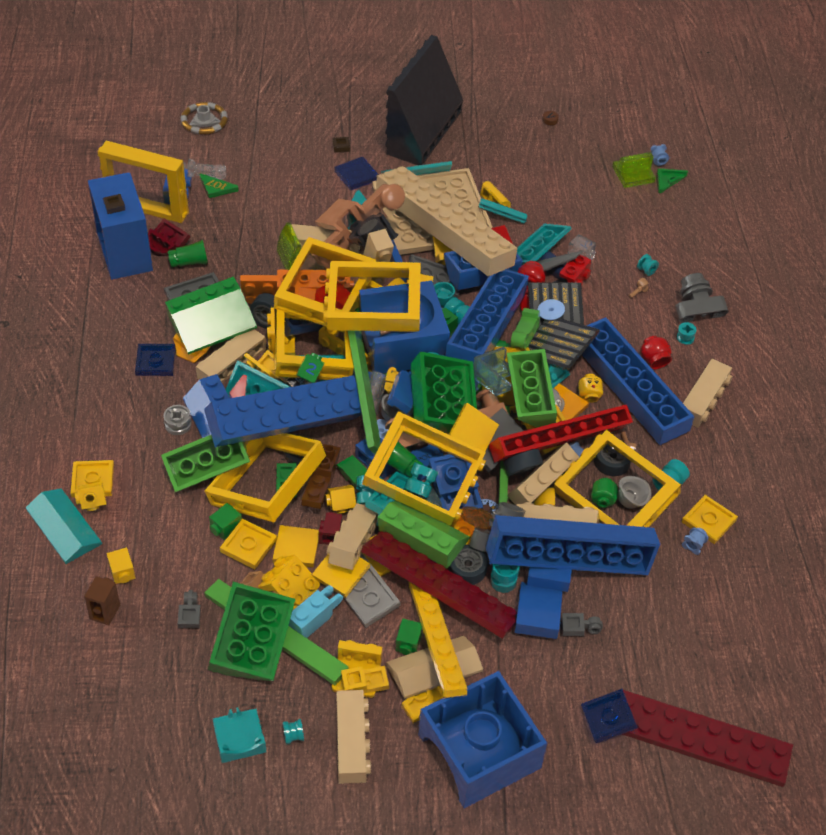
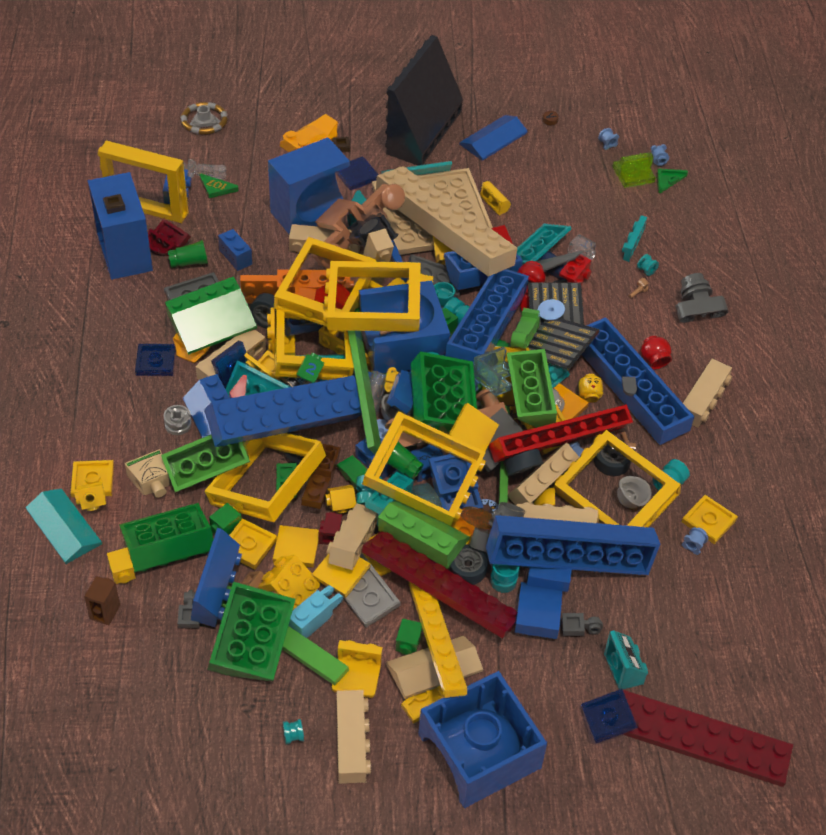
(148, 474): none -> tan torso
(167, 537): none -> green slope
(215, 579): none -> blue slope
(226, 361): none -> clear blue tile
(235, 249): none -> blue brick
(239, 735): teal piece -> none
(288, 246): clear neon green slope -> none
(305, 183): none -> blue piece
(313, 132): none -> light orange slope
(366, 680): yellow slope -> none
(418, 486): teal wheel -> none
(494, 137): none -> blue slope
(502, 210): teal axle -> none
(604, 492): green head -> none
(608, 138): none -> medium blue brick
(625, 661): none -> teal slope
(629, 385): none -> dark grey piece
(634, 238): none -> teal plate
(686, 333): teal wheel -> none

